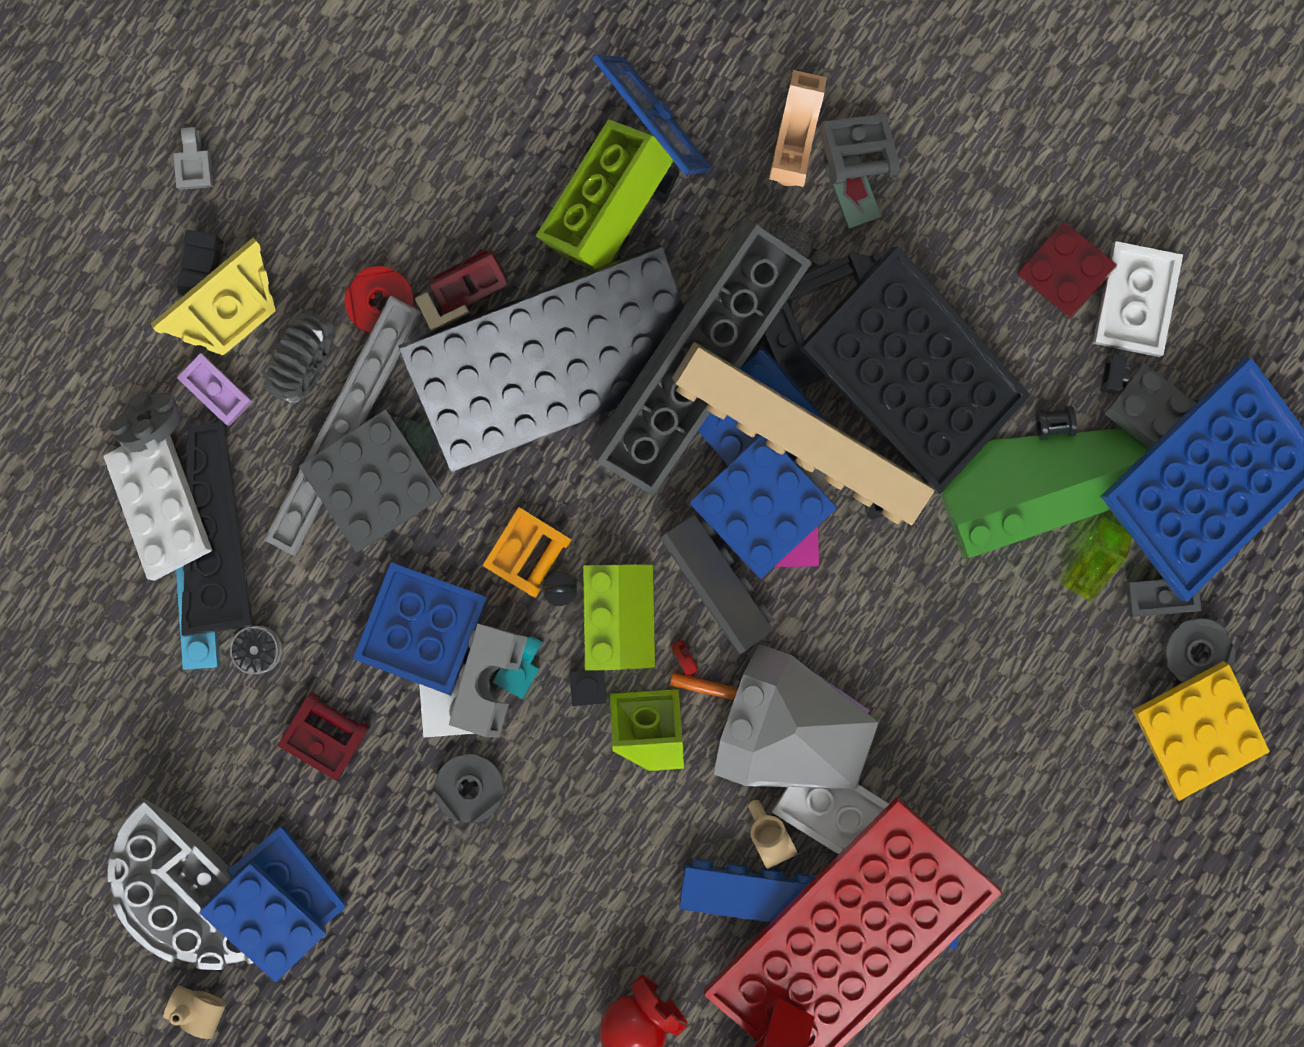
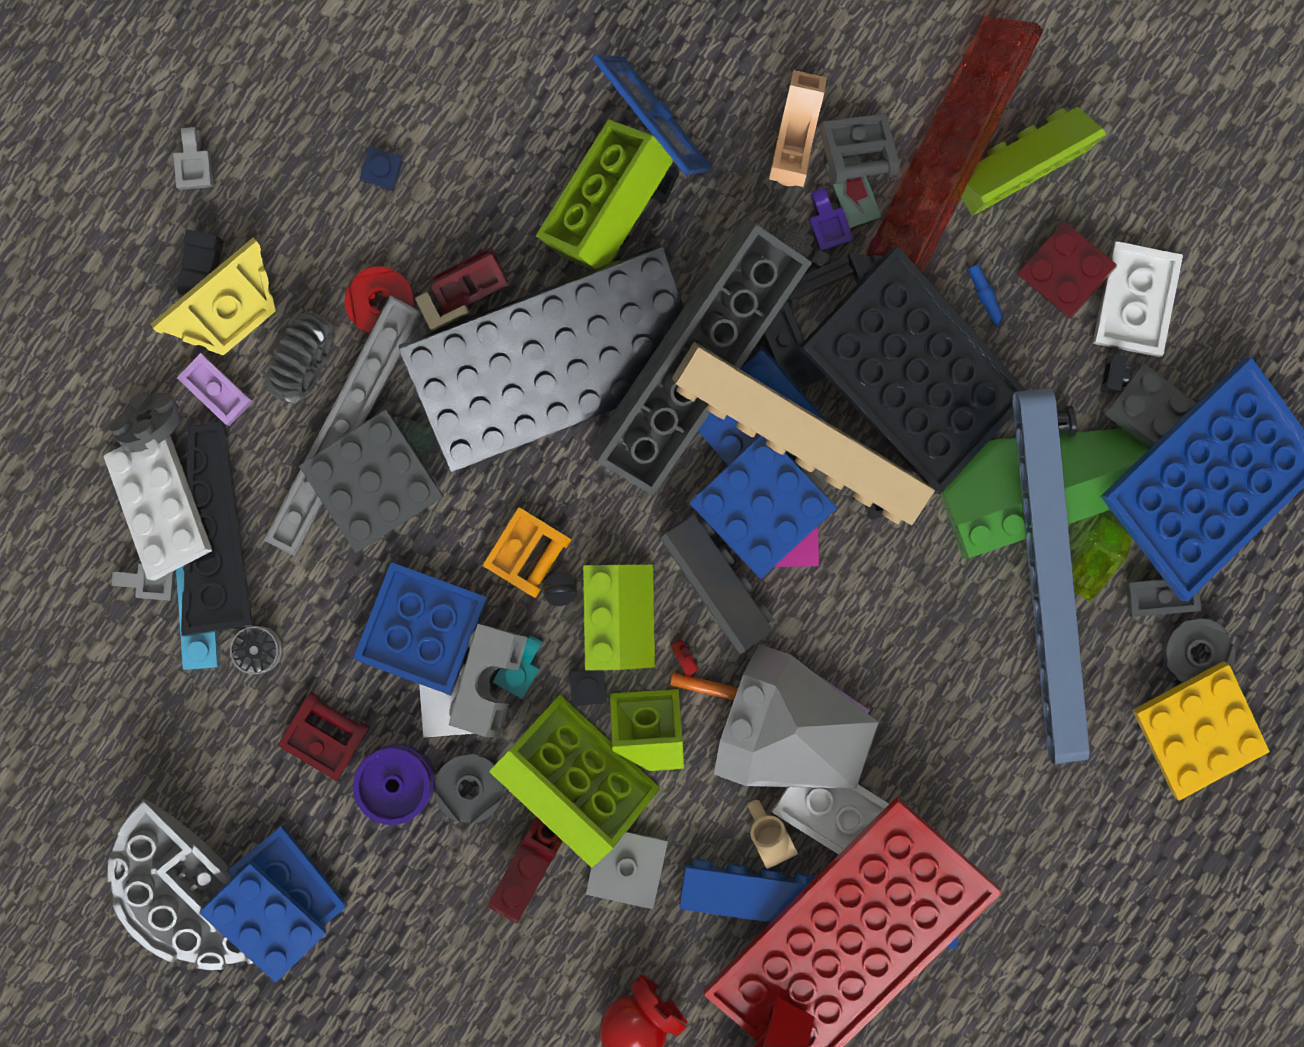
(146, 589): none -> light grey plate
(194, 1011): tan piece -> none
(379, 799): none -> dark purple wheel
(381, 168): none -> dark blue plate
(525, 871): none -> dark red slope
(575, 781): none -> lime slope
(630, 871): none -> light grey plate
(830, 225): none -> dark purple plate
(956, 139): none -> clear red plate
(986, 294): none -> blue piece
(1030, 157): none -> lime slope
(1051, 575): none -> sand blue beam

